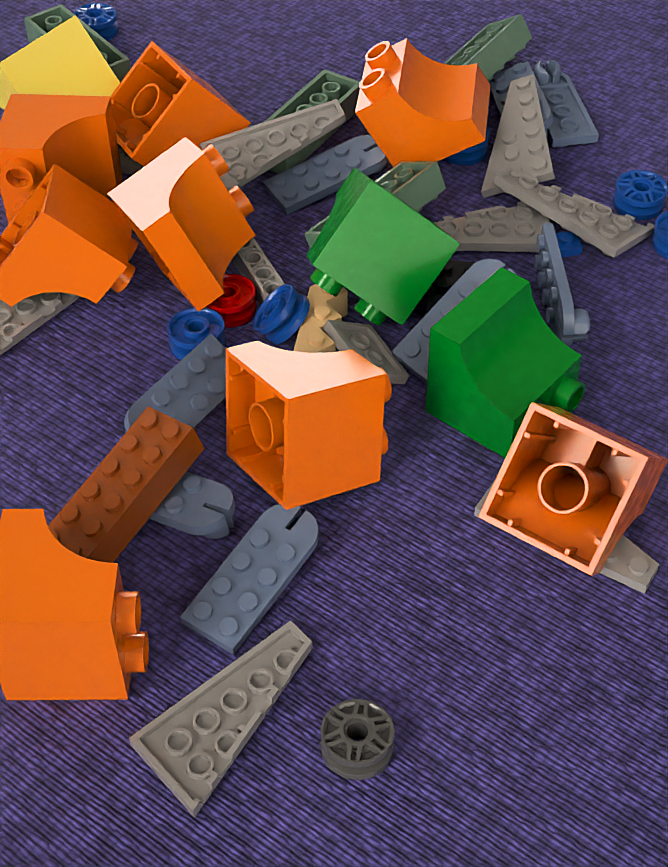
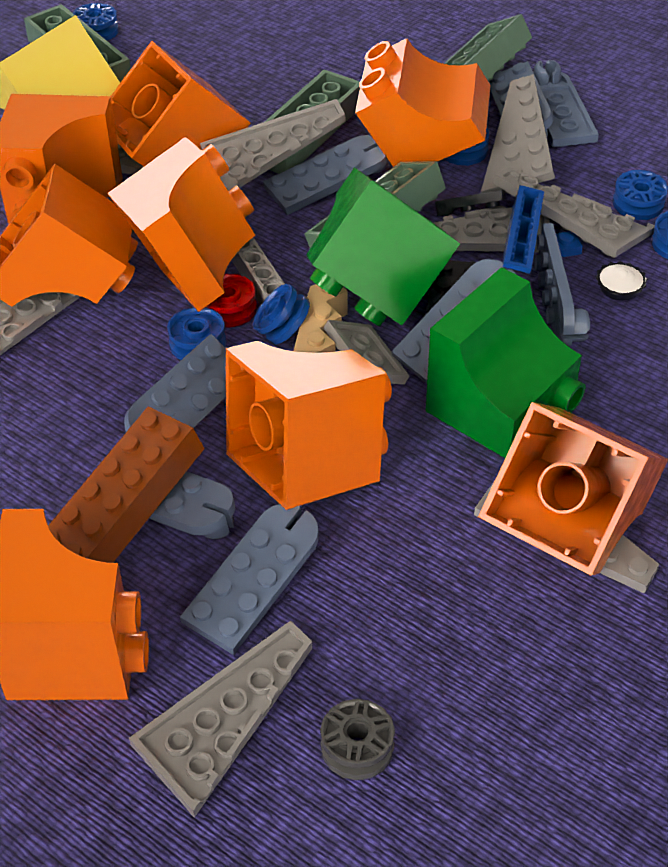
(467, 203): none -> black hinge
(523, 229): none -> blue slope
(621, 280): none -> white piece

